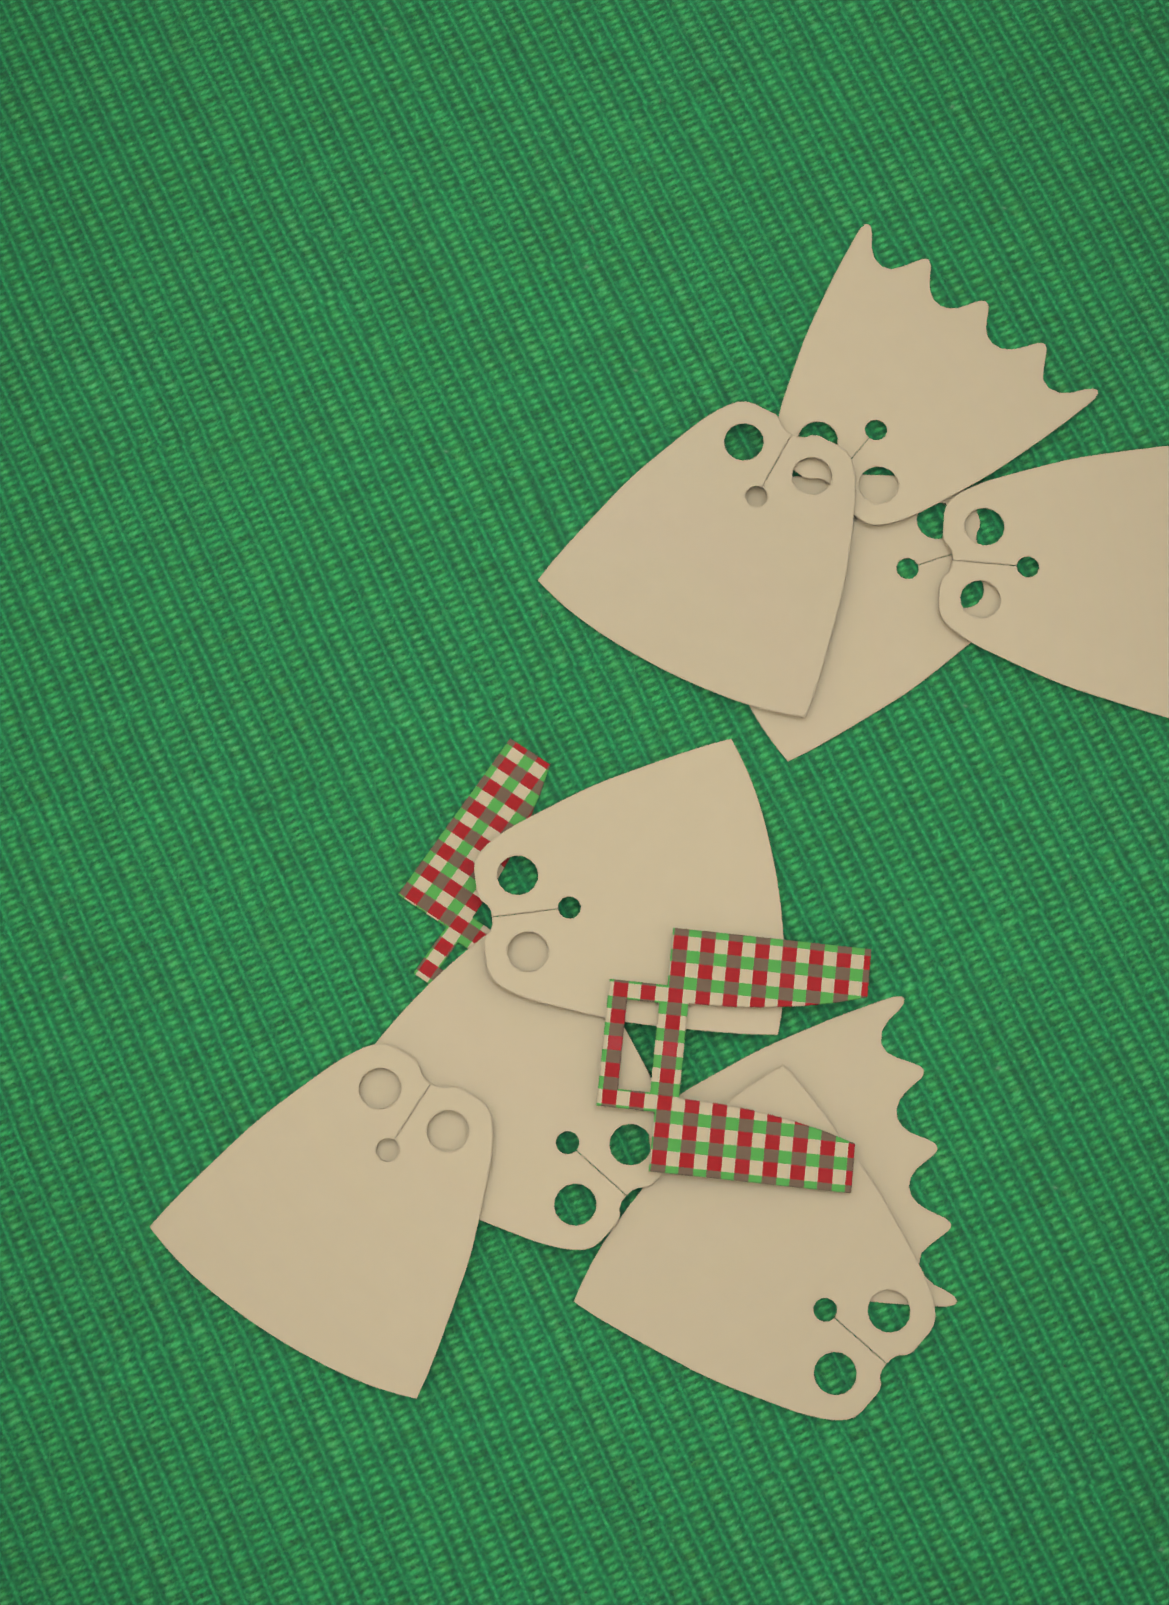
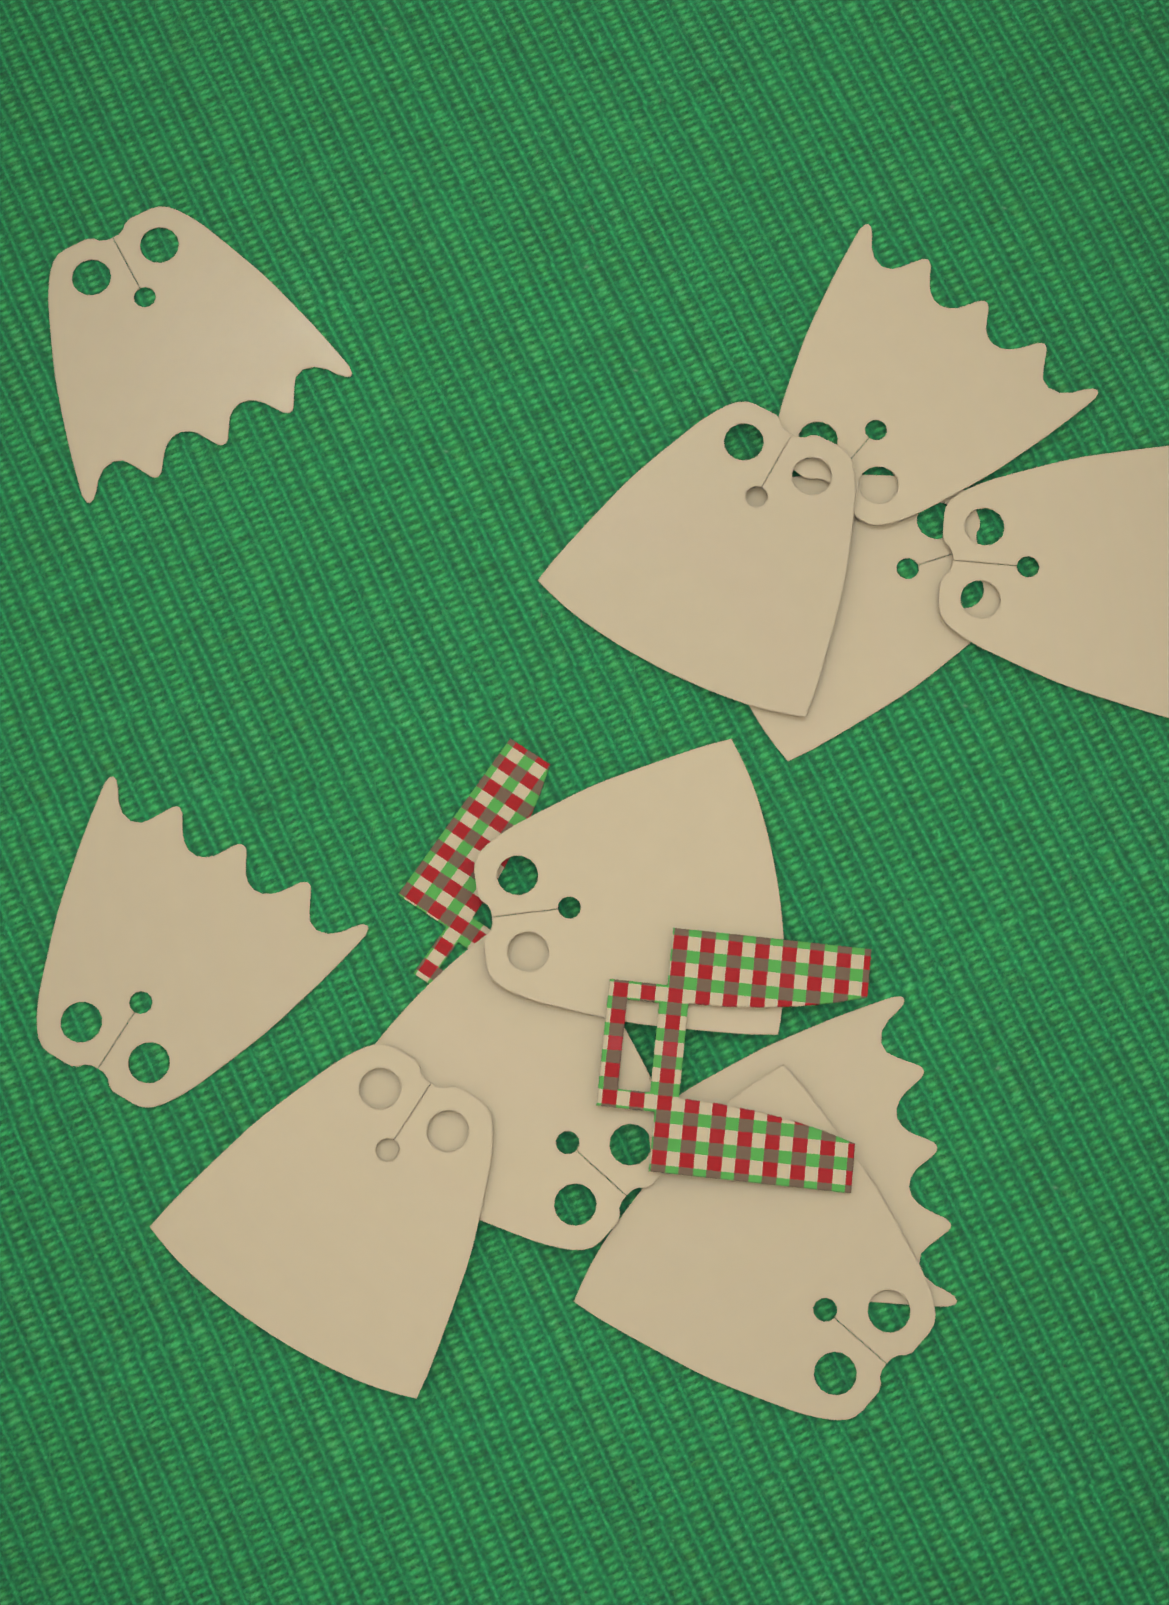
(183, 363): none -> tan piece
(187, 934): none -> tan piece

